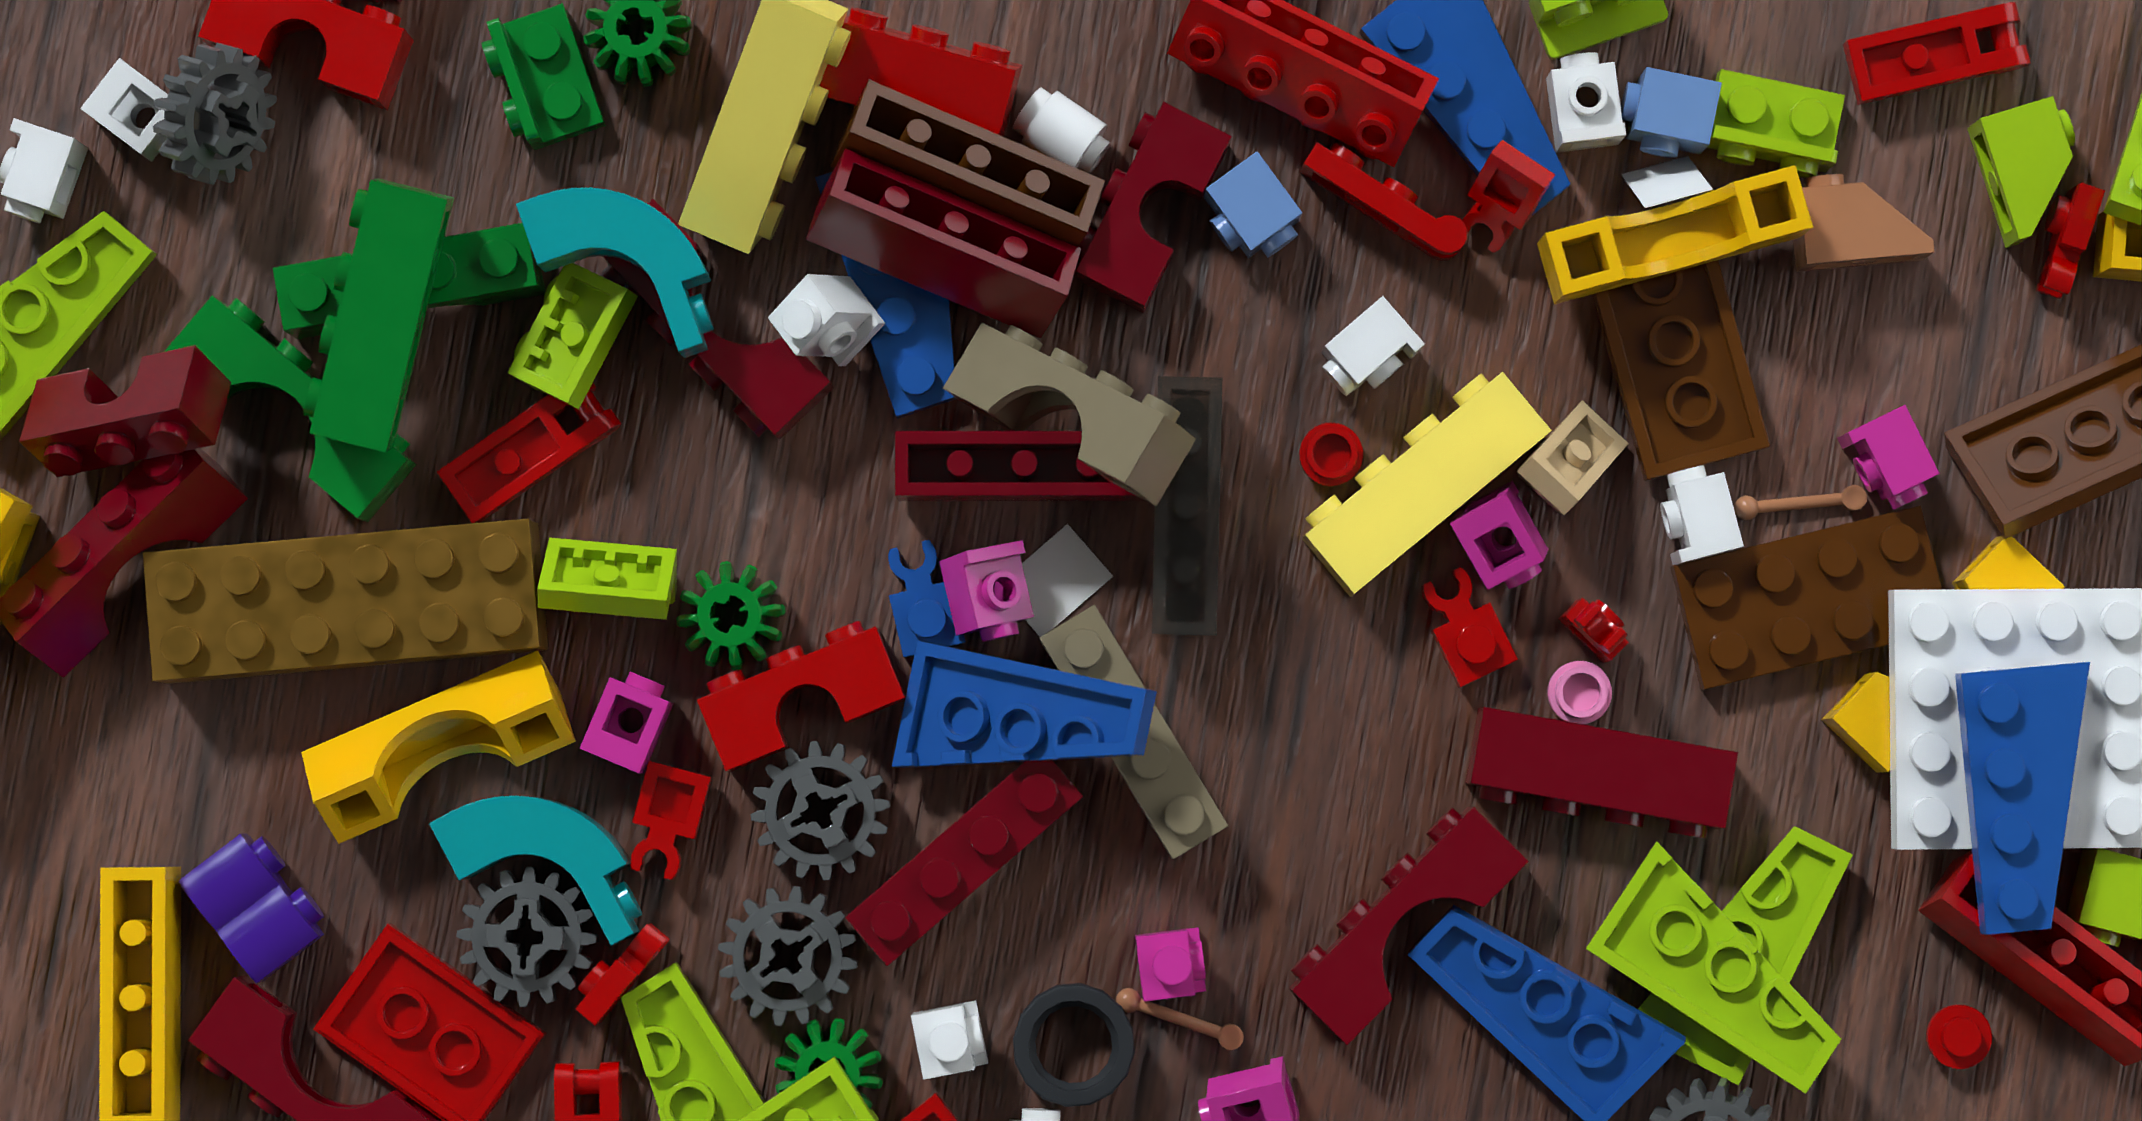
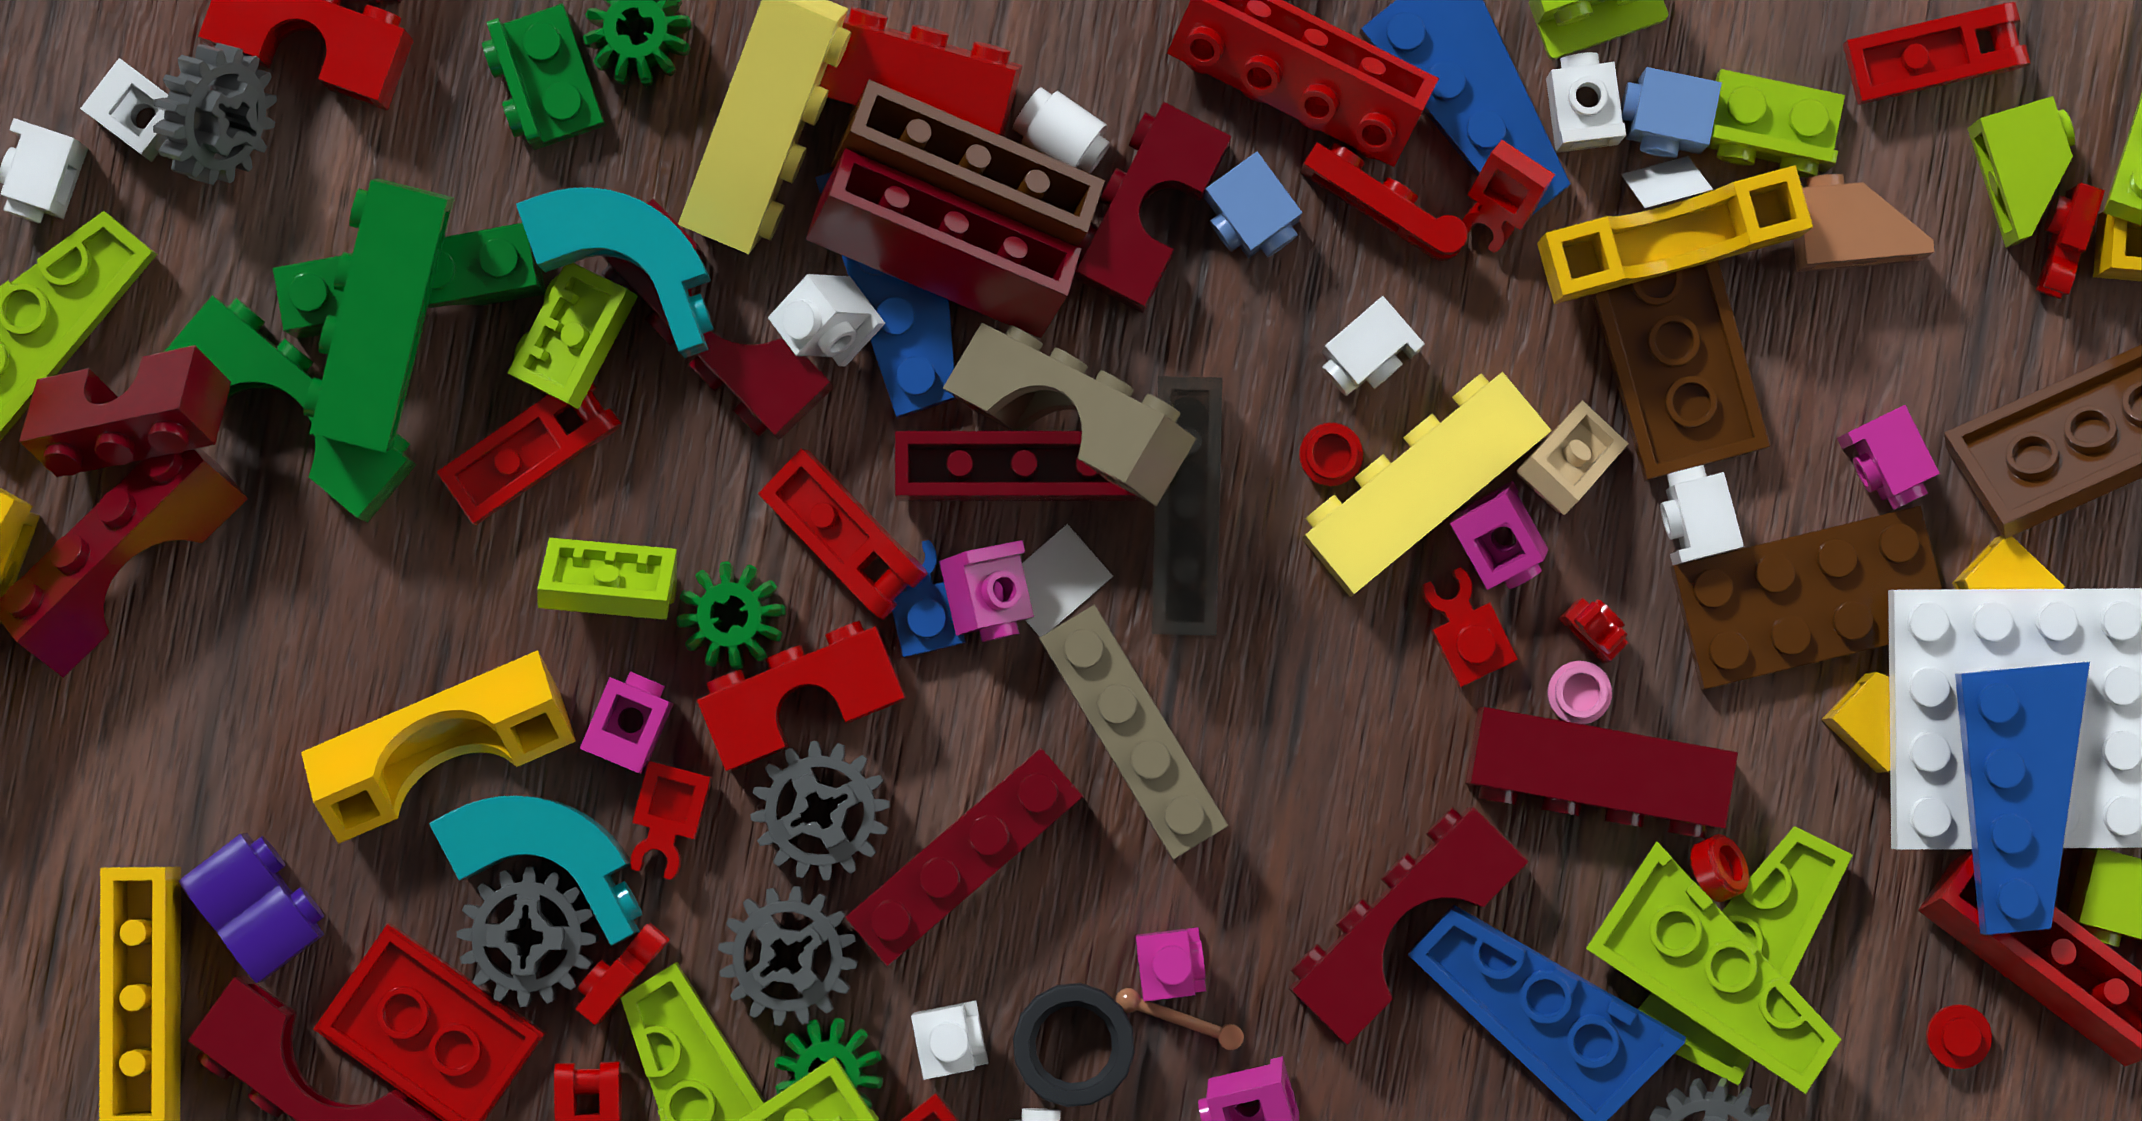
(344, 601): pearl gold brick -> none
(841, 532): none -> red plate
(1003, 711): blue wing -> none
(1720, 867): none -> red tile
(1850, 498): nougat hinge -> none

